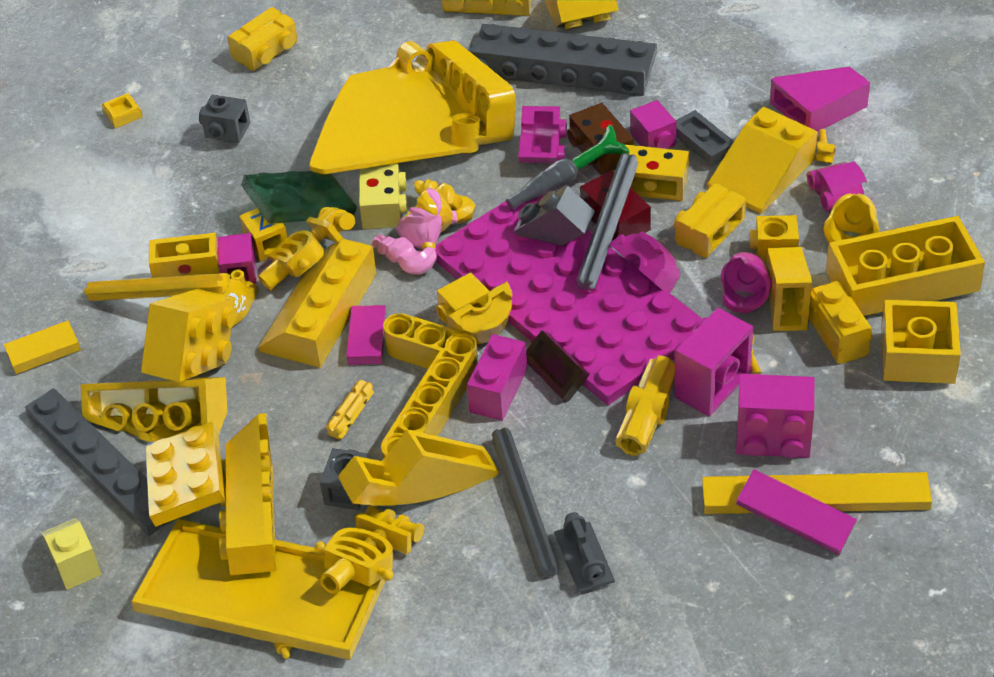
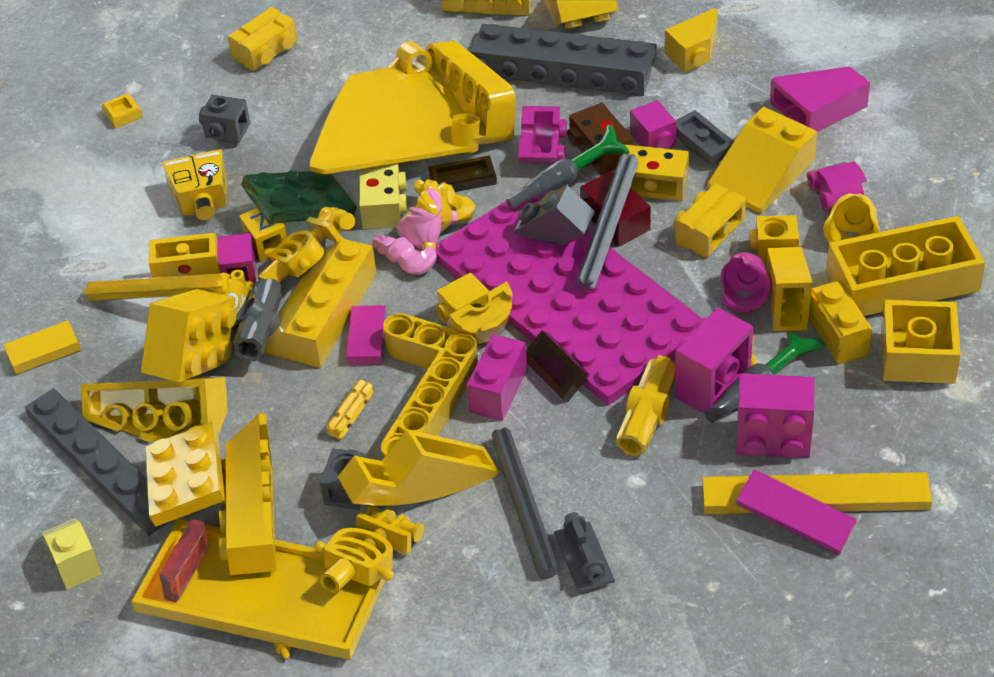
(184, 560): none -> clear pink tile
(198, 183): none -> yellow torso
(257, 319): none -> dark grey piece
(465, 173): none -> dark brown tile
(649, 258): dark pink cylinder -> none
(692, 40): none -> yellow slope
(795, 348): none -> piece
(825, 150): yellow hand -> none

